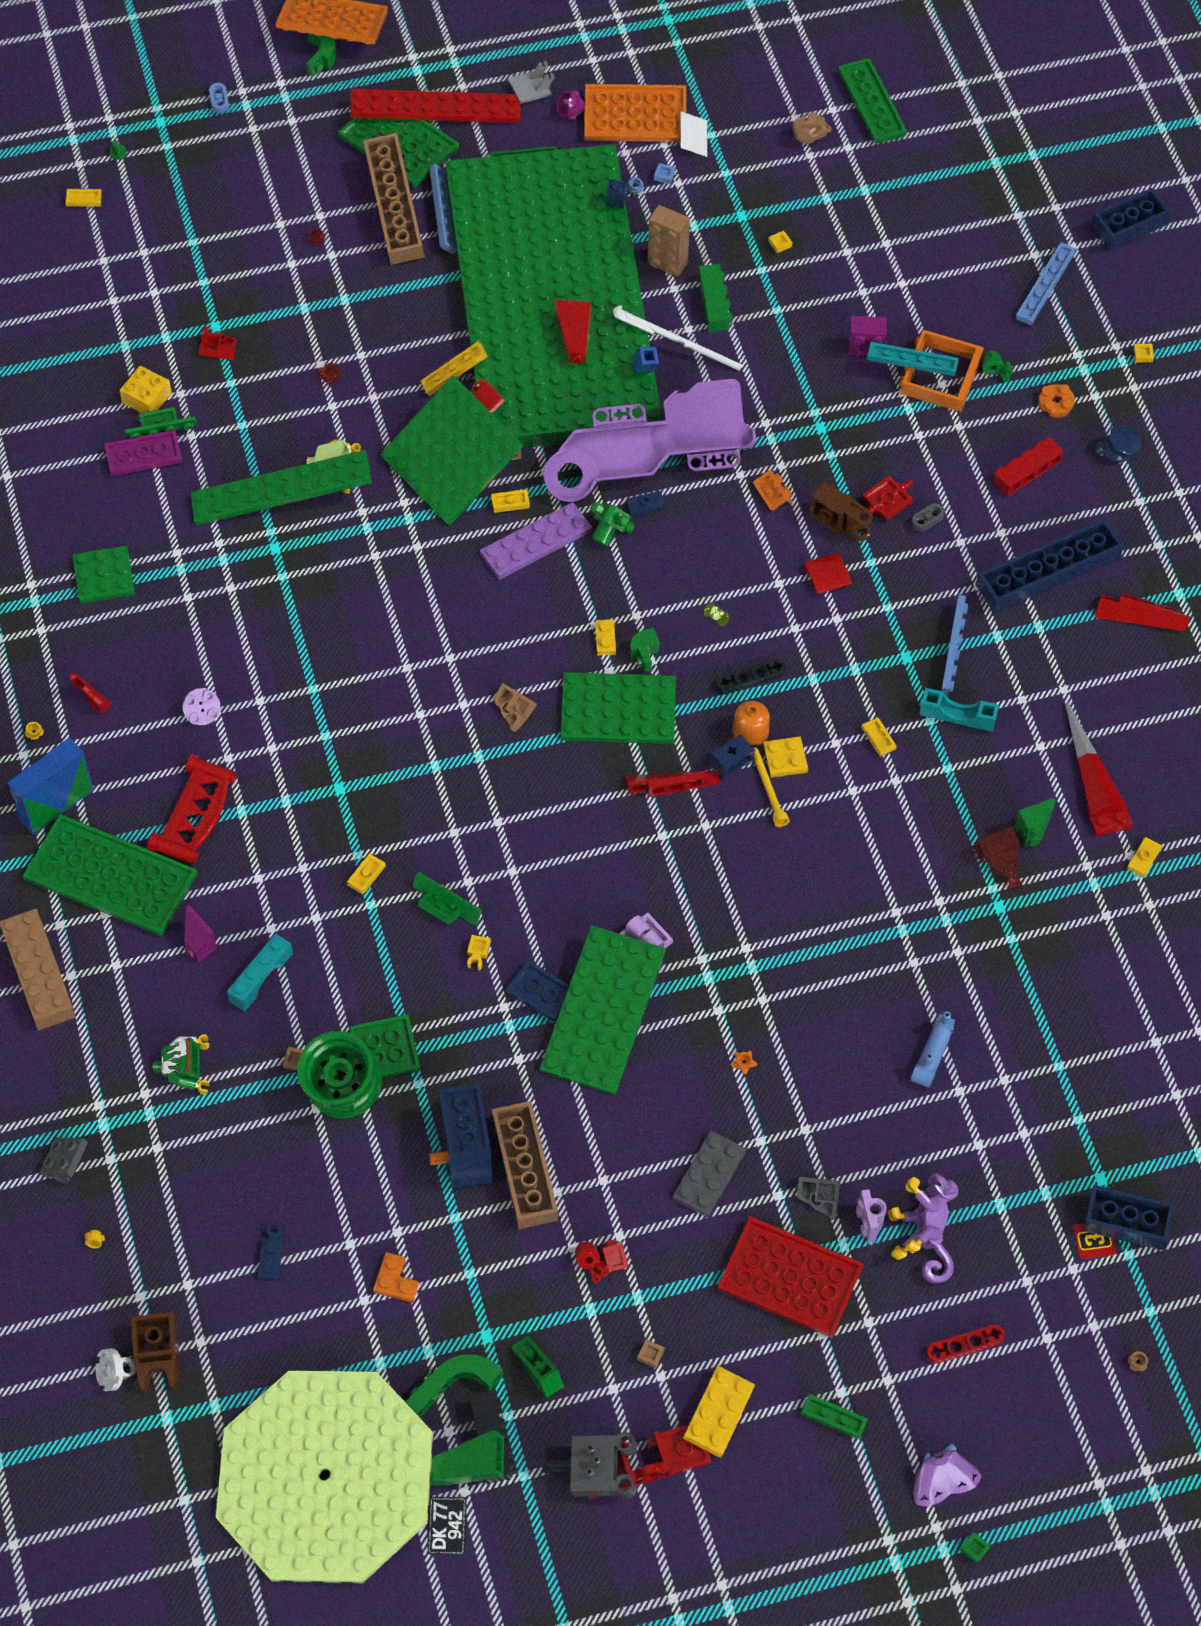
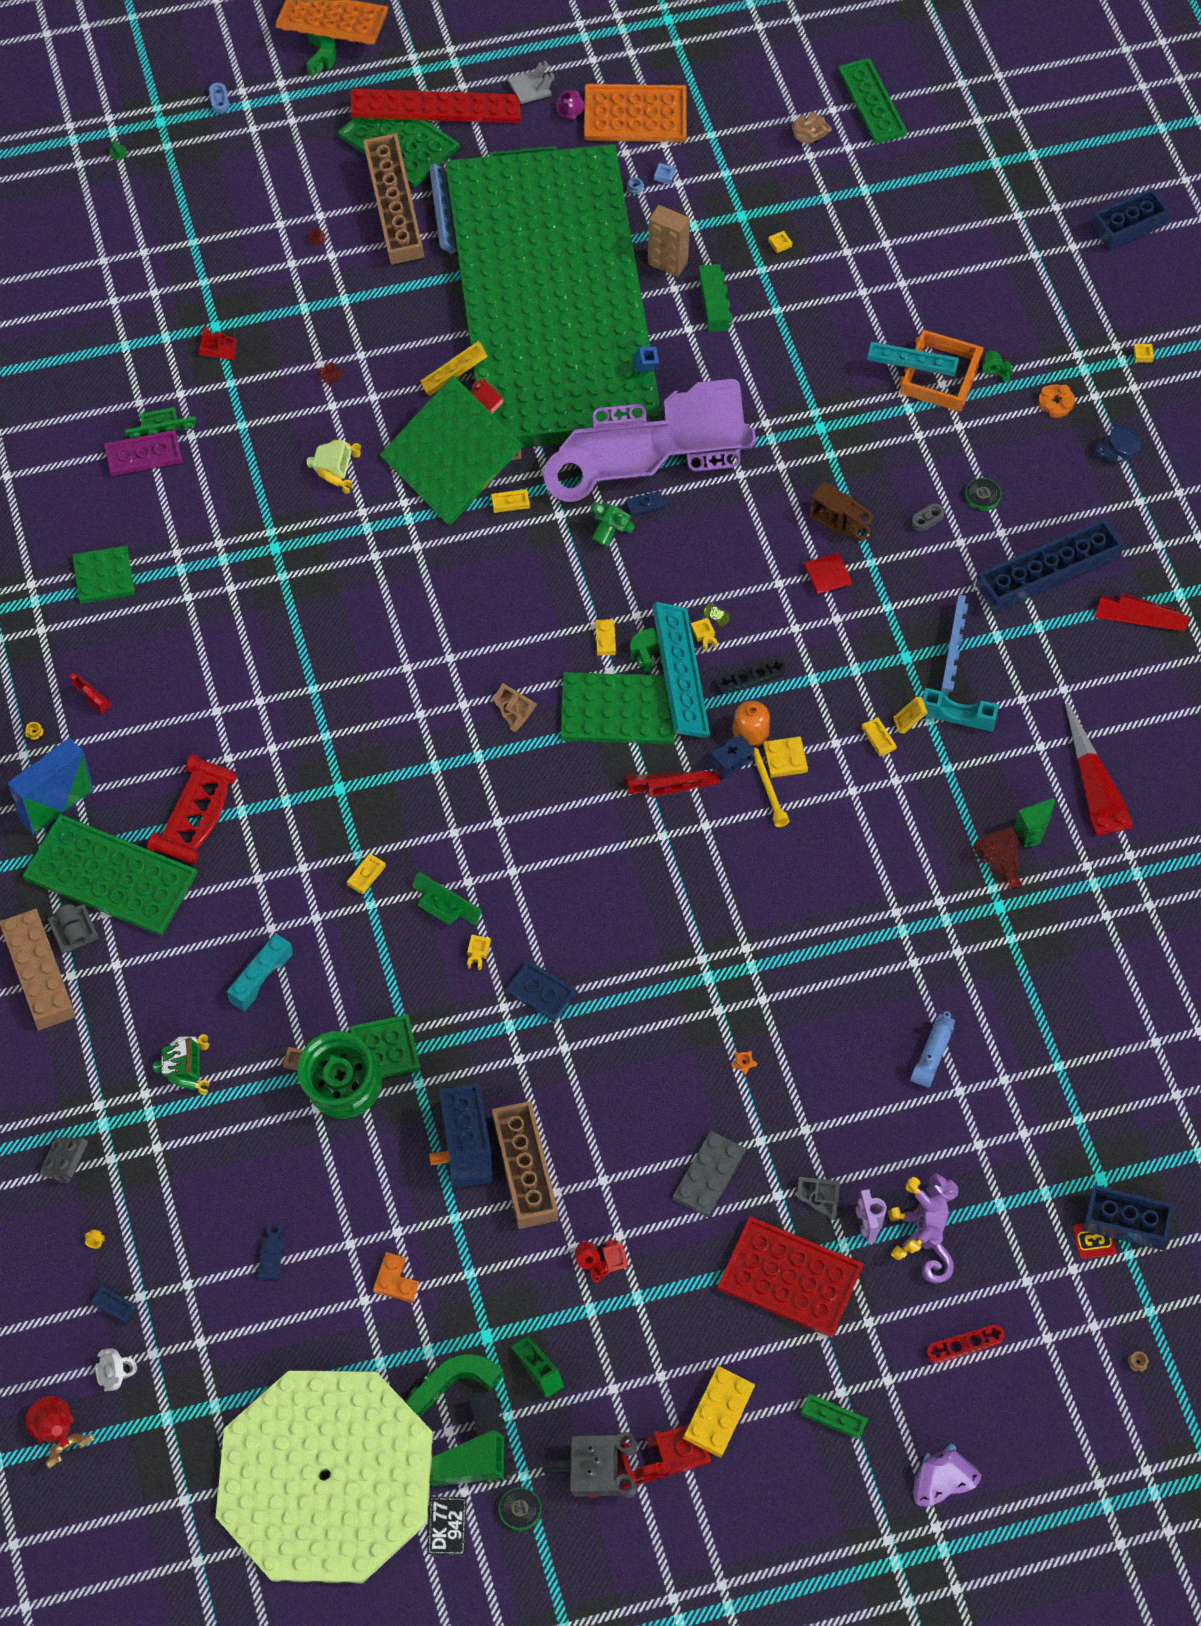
(50, 1422): none -> red helmet
(72, 927): none -> dark grey plate
(83, 197): yellow plate -> none
(113, 1304): none -> dark blue plate
(145, 390): yellow brick -> none
(155, 1355): reddish brown brick -> none
(192, 708): lavender plate -> none
(198, 936): magenta slope -> none
(281, 487): green plate -> none
(520, 1509): none -> black tile
(536, 540): medium lavender plate -> none
(574, 325): red slope -> none
(603, 1010): green plate -> none
(616, 193): dark blue brick -> none
(647, 930): lavender plate -> none
(651, 328): white bar -> none
(651, 1353): medium nougat plate -> none
(680, 670): none -> teal plate
(693, 134): white sticker -> none
(704, 631): none -> yellow plate
(772, 490): orange bracket -> none
(864, 331): magenta brick -> none
(888, 498): red plate -> none
(910, 715): none -> yellow plate
(975, 1548): green plate -> none
(983, 494): none -> black tile
(1027, 466): red brick -> none
(1045, 283): medium blue plate -> none
(1144, 857): yellow plate -> none

